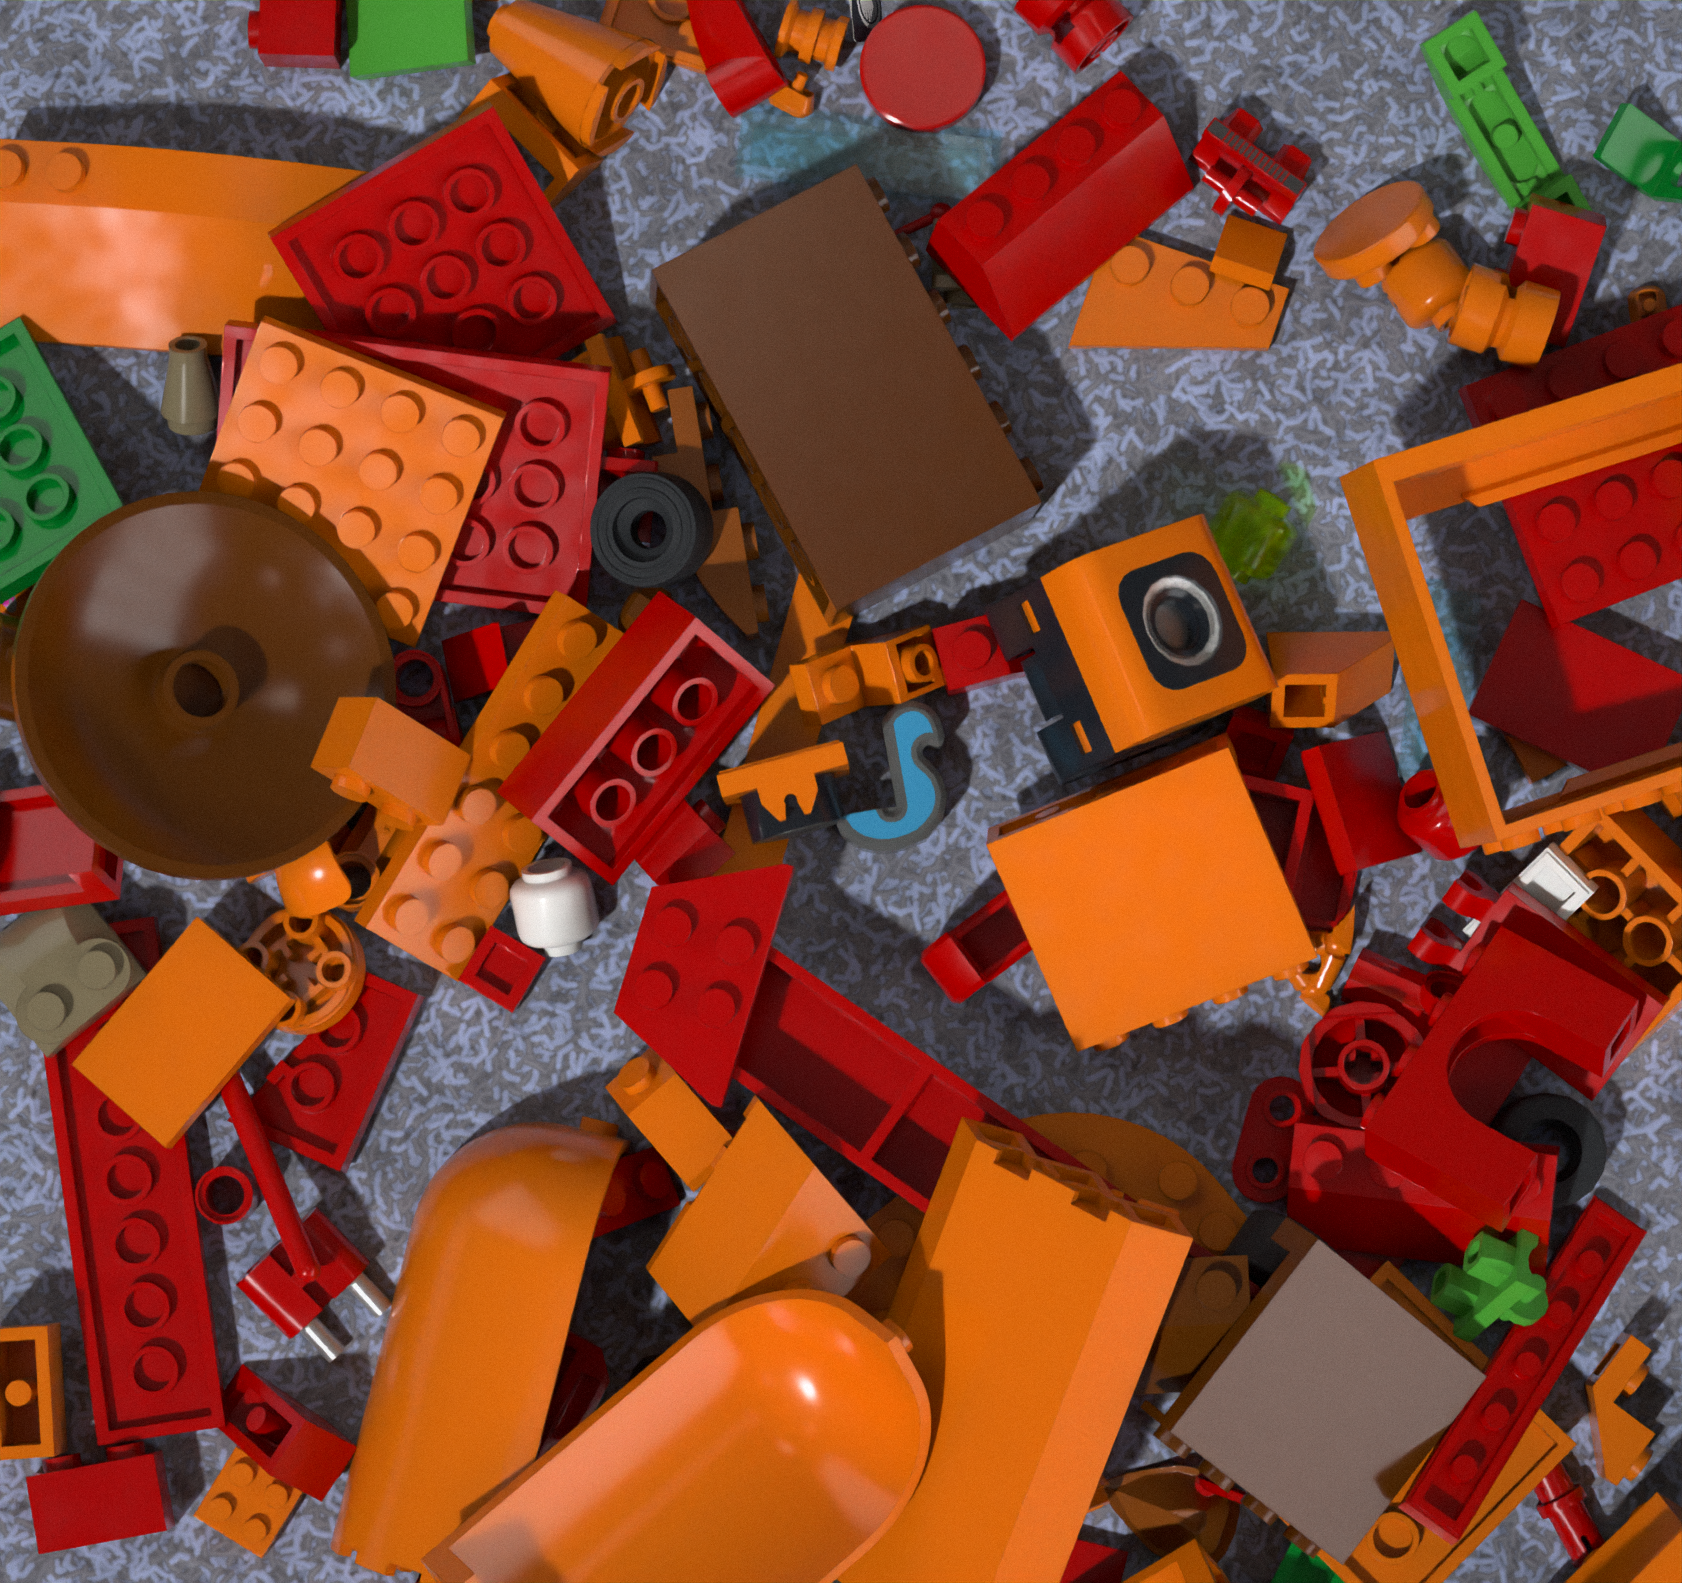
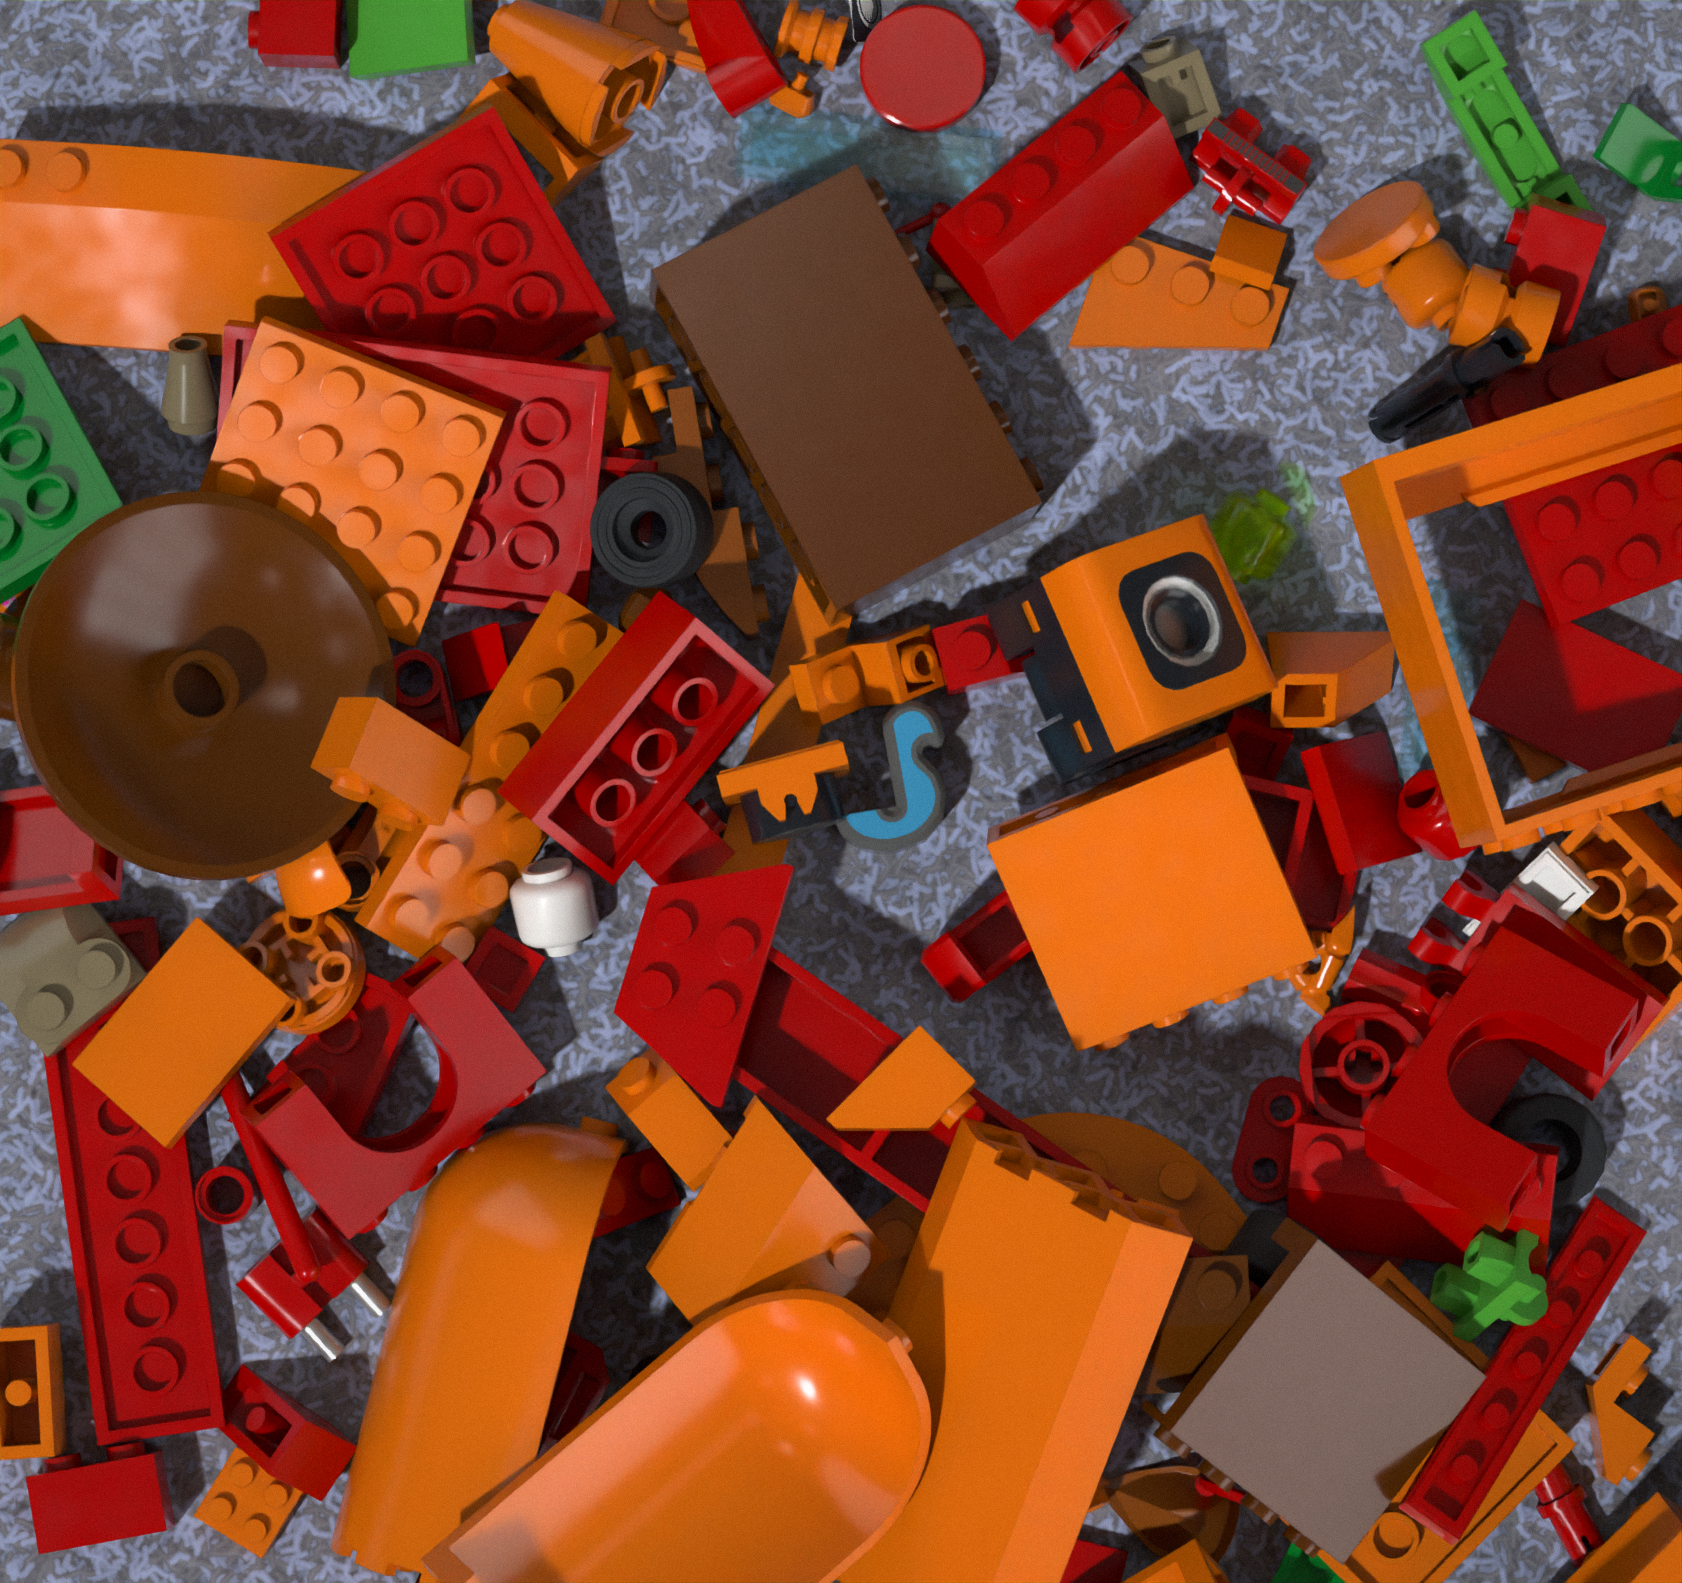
(480, 1074): none -> red arch
(908, 1091): none -> orange slope
(1176, 84): none -> dark tan bracket
(1463, 375): none -> black pin

